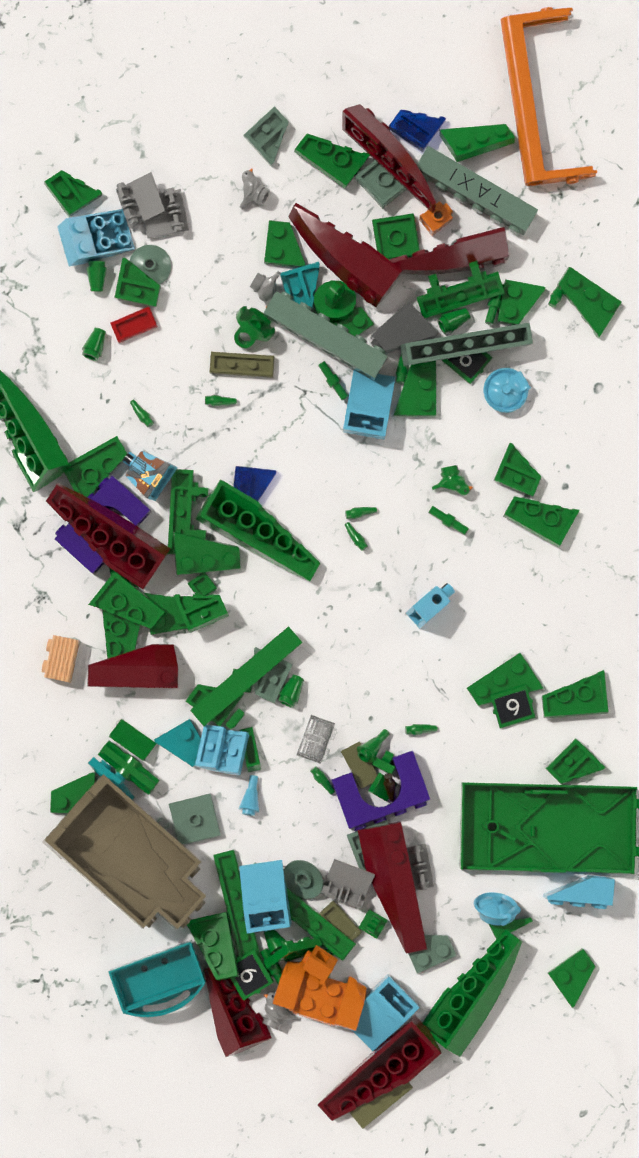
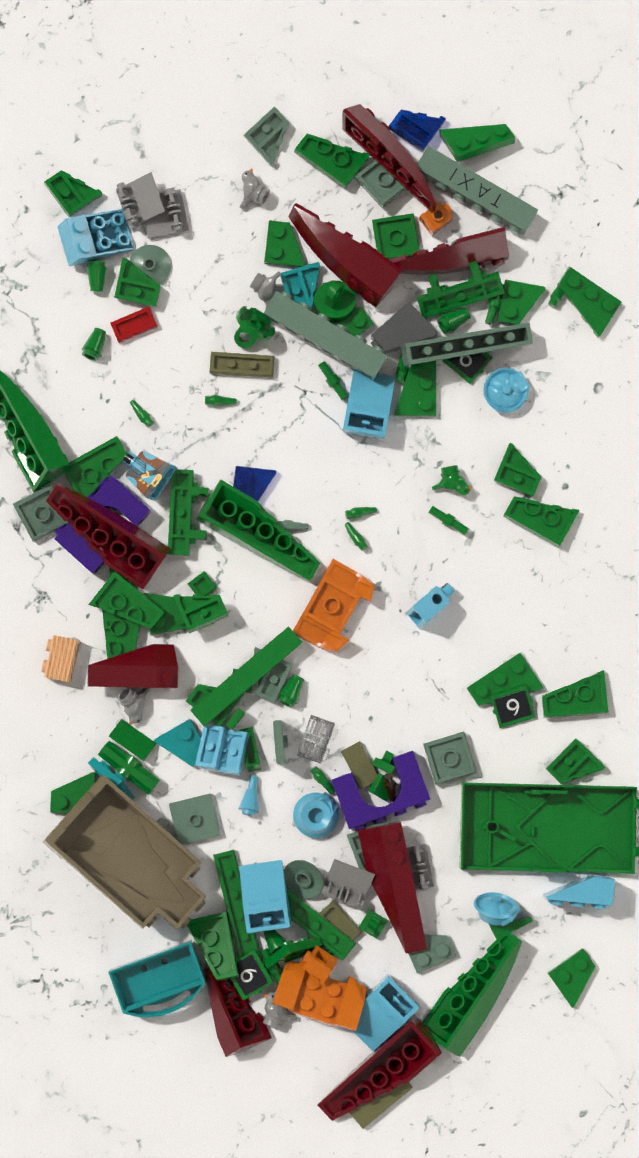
(37, 514): none -> sand green plate
(133, 703): none -> light grey animal
(203, 555): green wing -> none
(280, 740): none -> sand green plate
(290, 525): none -> sand green piece
(316, 815): none -> medium azure piece
(332, 606): none -> orange piece
(368, 751): green cone -> none
(417, 729): green piece -> none
(449, 758): none -> sand green plate
(523, 98): orange piece -> none

